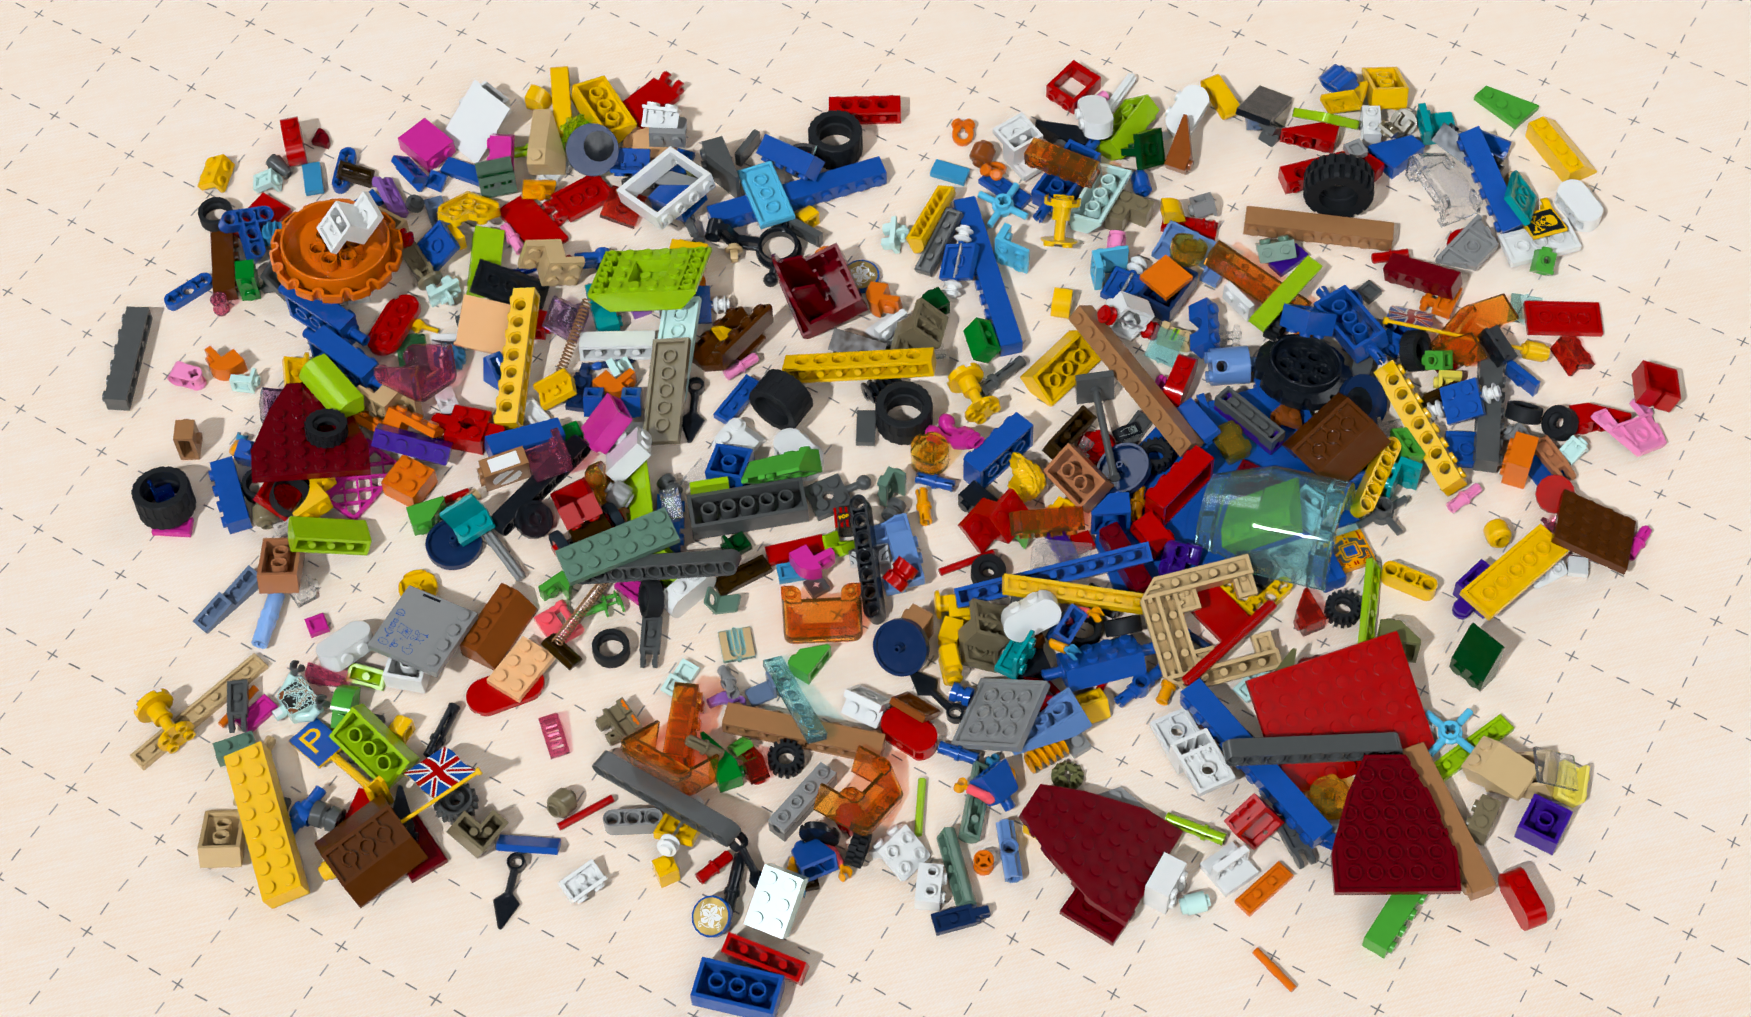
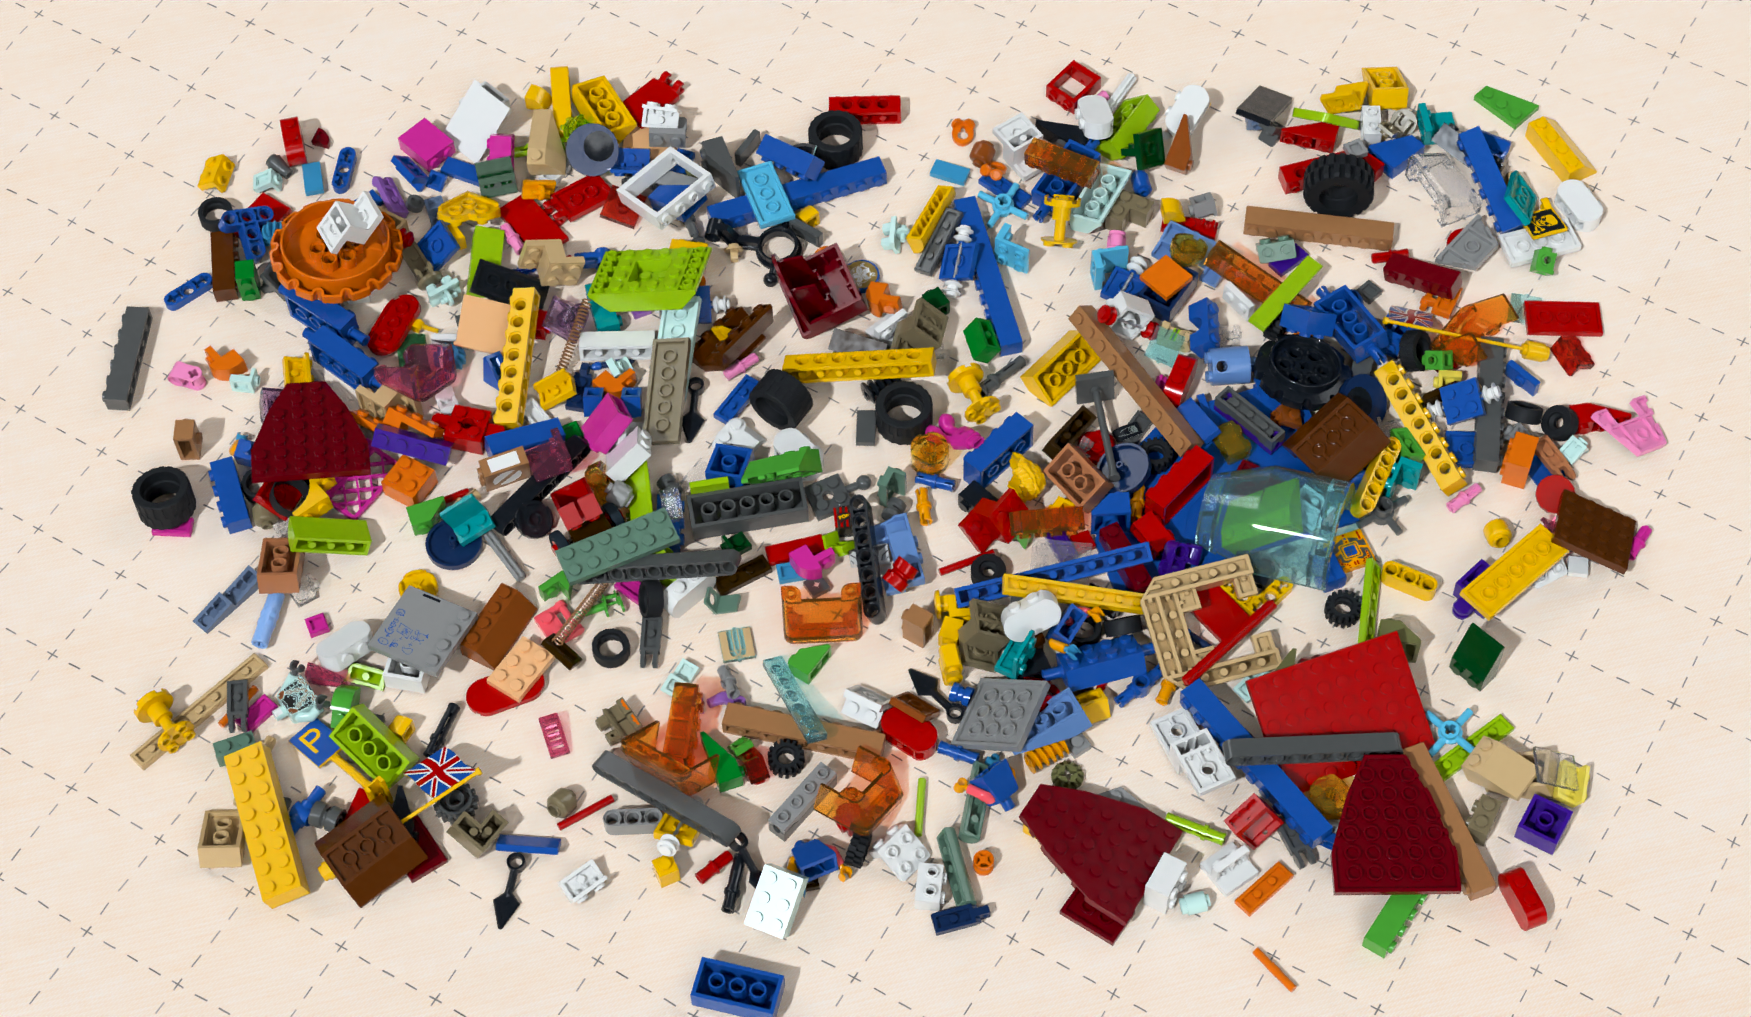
(161, 493): clear blue panel -> none
(219, 301): clear pink bush -> none
(326, 417): black tyre -> none
(331, 386): lime brick -> none
(355, 176): dark brown tile -> none
(703, 746): dark tan axle -> none
(712, 916): tile -> none
(762, 692): sand blue bracket -> none
(764, 958): red brick -> none
(820, 831): black tile -> none
(901, 647): dark blue piece -> none
(1010, 861): medium blue piece -> none
(1061, 302): yellow brick -> none
(1220, 96): yellow beam -> none
(1308, 615): clear red slope -> none
(1338, 79): blue brick -> none
(1497, 346): black bracket -> none
(1656, 386): red piece -> none

